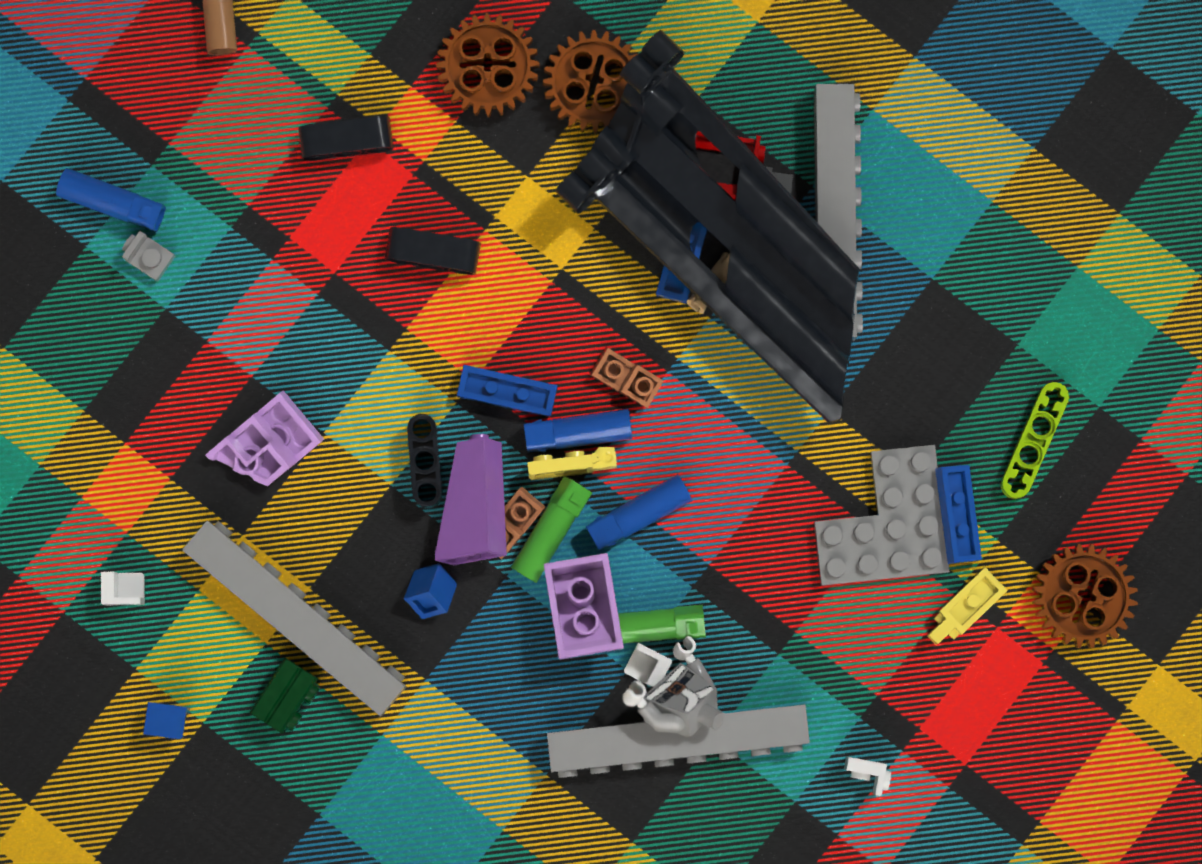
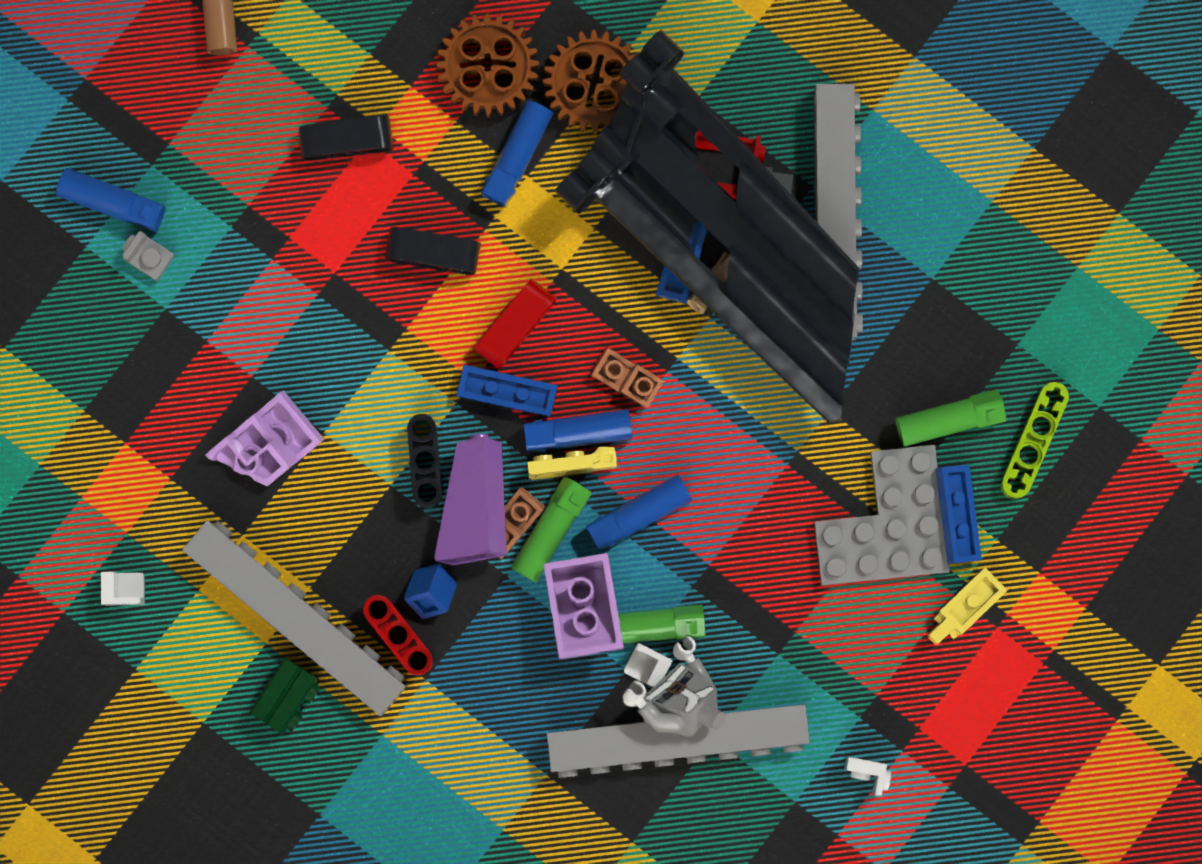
(165, 720): blue panel -> none
(387, 623): none -> red beam
(515, 324): none -> red beam
(516, 153): none -> blue piece
(976, 411): none -> bright green piece
(1111, 608): dark orange gear -> none

